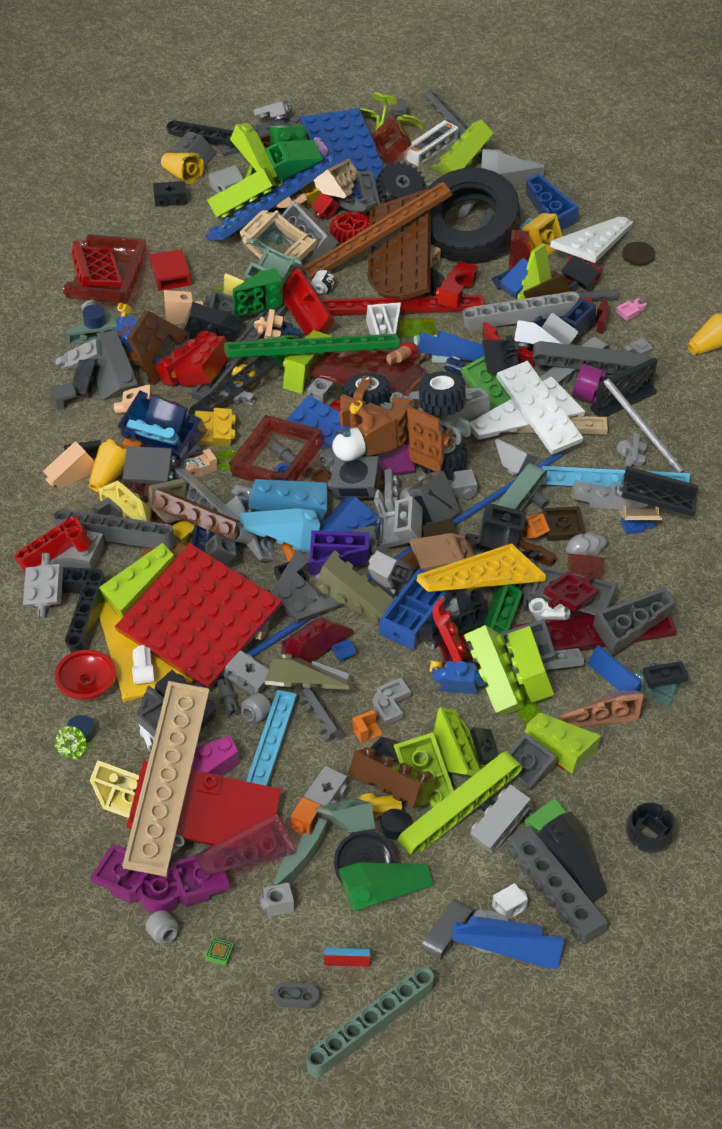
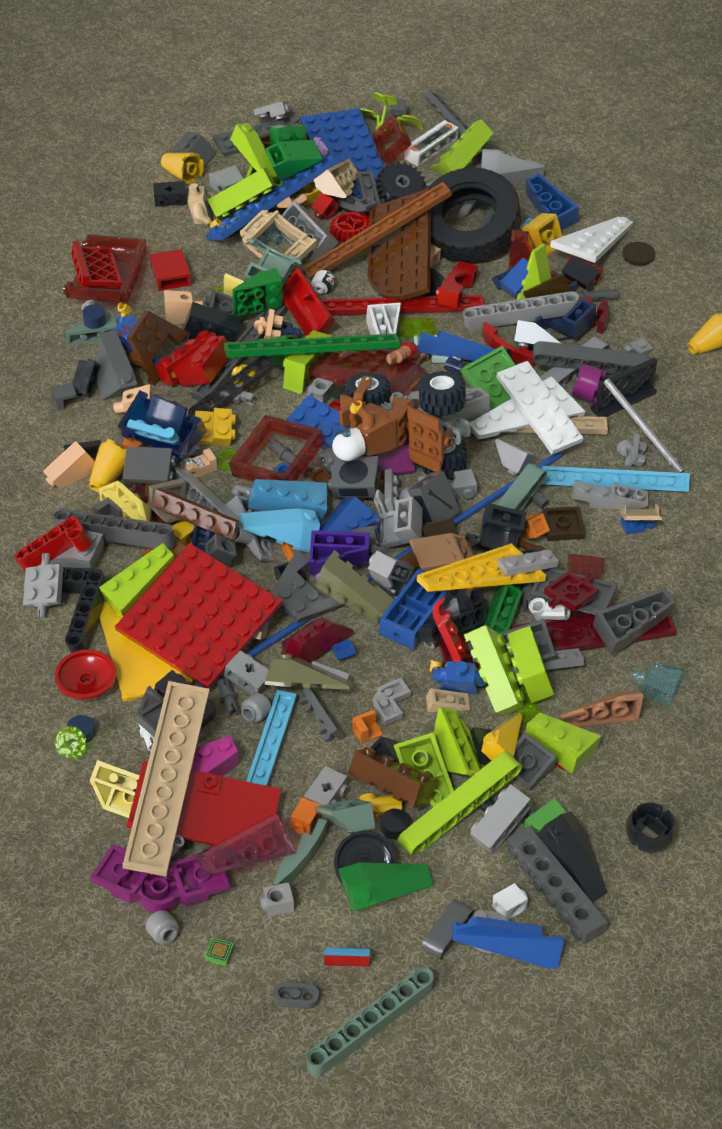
(87, 351): light grey hinge -> none
(142, 668): white piece -> none
(200, 207): none -> tan torso
(208, 131): black beam -> none
(446, 699): none -> tan slope
(500, 354): black hinge -> none
(502, 738): none -> yellow slope
(527, 562): none -> light grey plate
(560, 329): light grey panel -> none
(586, 544): light grey arm -> none
(613, 671): blue slope -> none
(630, 310): bright pink plate -> none
(656, 484): black fence -> none
(665, 674): black plate -> none

